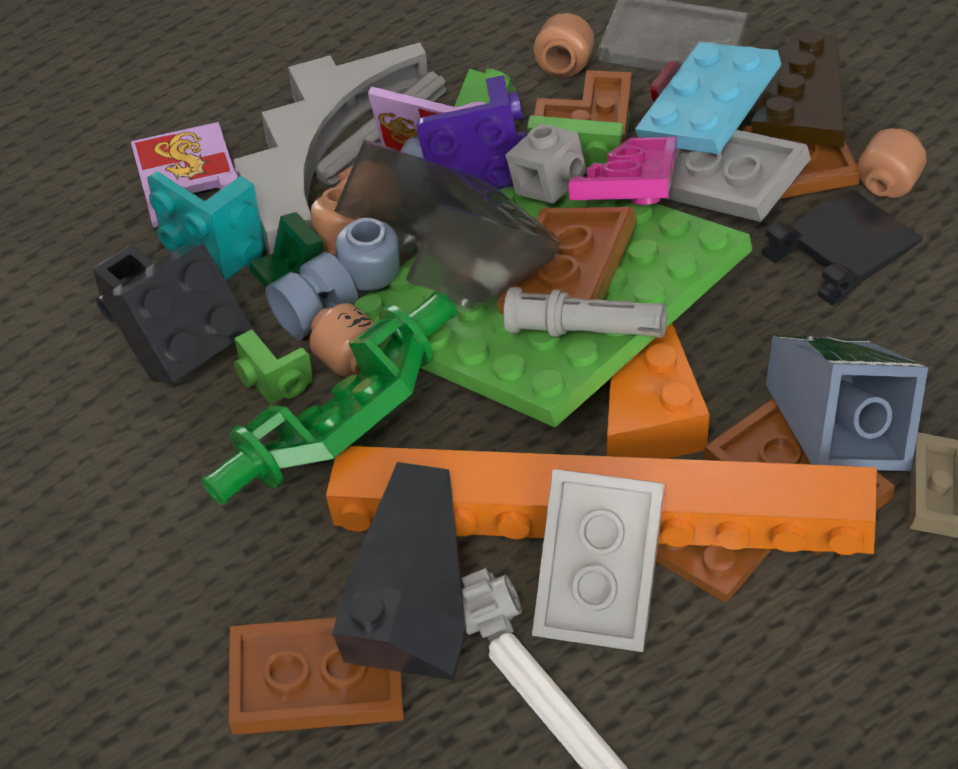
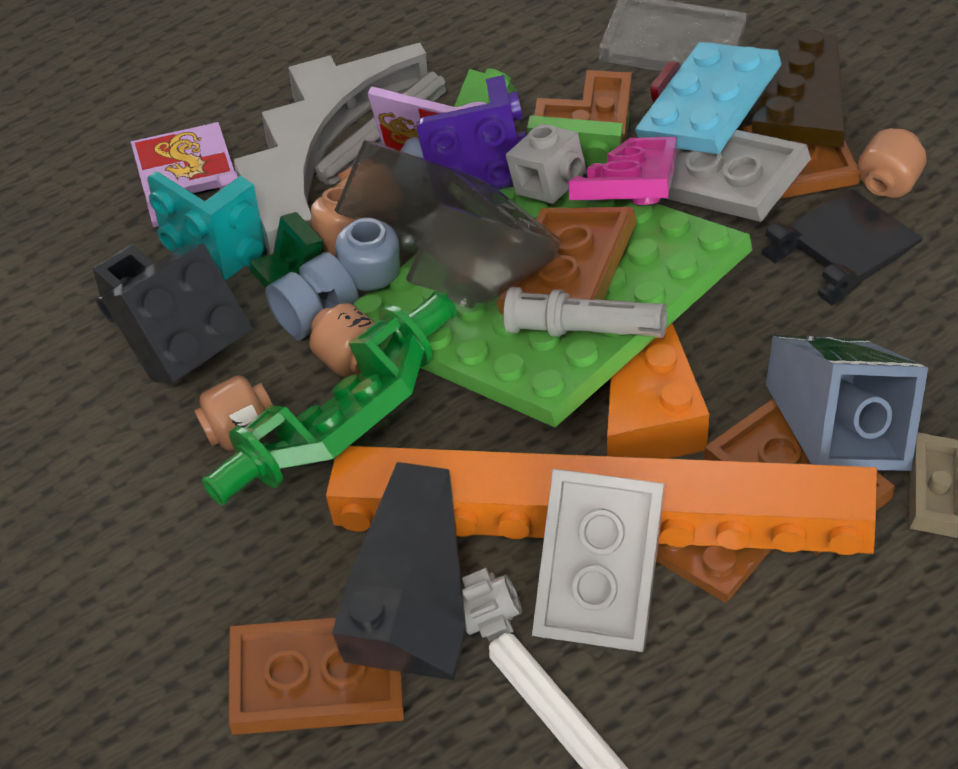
(230, 405): none -> nougat head
(272, 377): bright green bracket -> none
(564, 45): nougat head -> none

